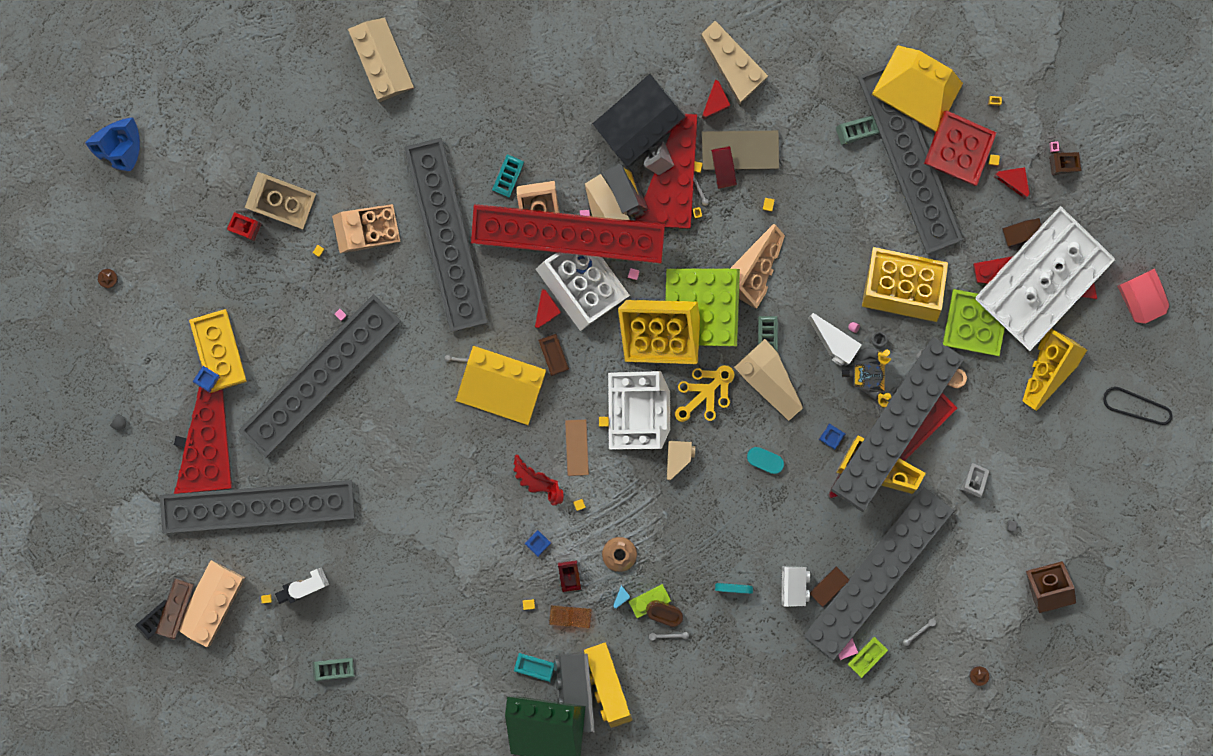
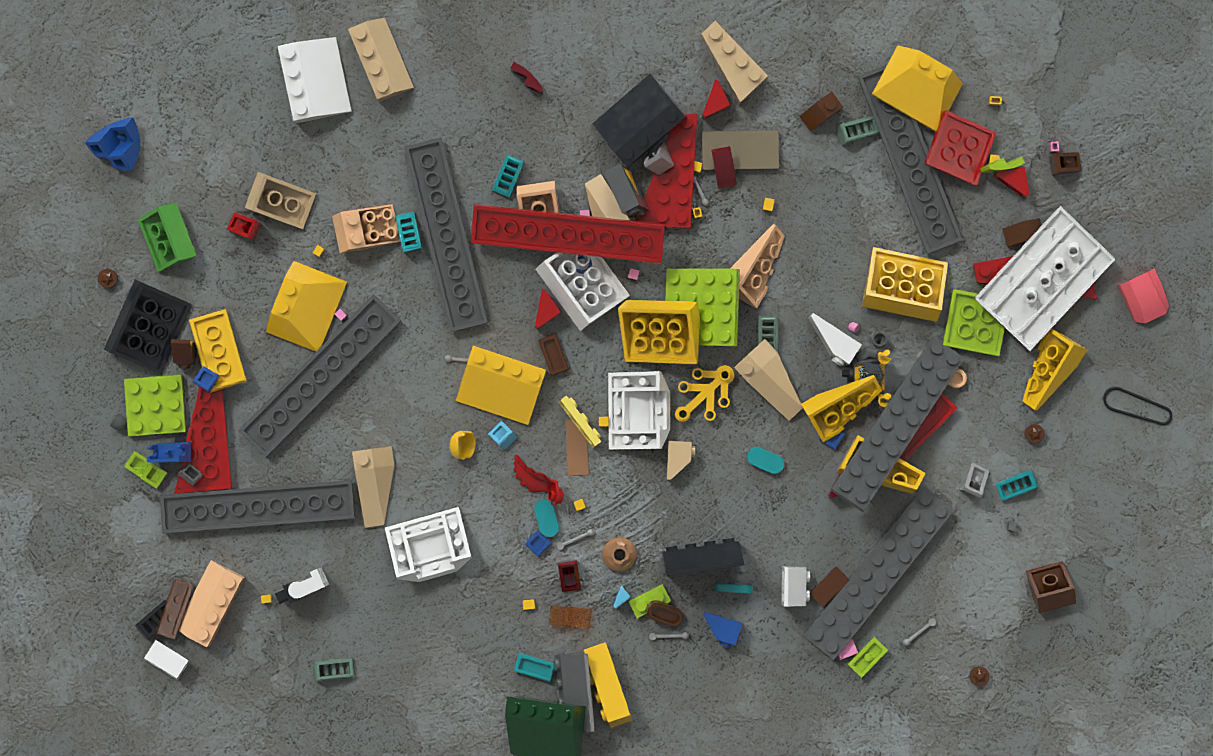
(145, 470): none -> lime slope
(147, 326): none -> black slope
(155, 405): none -> lime plate
(166, 660): none -> white hinge
(167, 237): none -> bright green slope
(170, 452): none -> blue hinge
(183, 352): none -> reddish brown slope
(190, 474): none -> dark grey slope
(305, 306): none -> yellow slope
(314, 79): none -> white slope
(374, 477): none -> tan wedge
(413, 247): none -> teal slope
(428, 546): none -> white slope
(462, 444): none -> yellow hair
(502, 435): none -> medium azure slope
(531, 82): none -> dark red slope
(546, 518): none -> teal tile
(561, 545): none -> light grey hinge
(580, 421): none -> light yellow plate
(702, 558): none -> black slope
(724, 629): none -> blue slope
(821, 111): none -> reddish brown slope
(835, 407): none -> yellow wedge
(1001, 165): none -> lime slope
(1034, 433): none -> reddish brown tile
(1034, 484): none -> teal slope

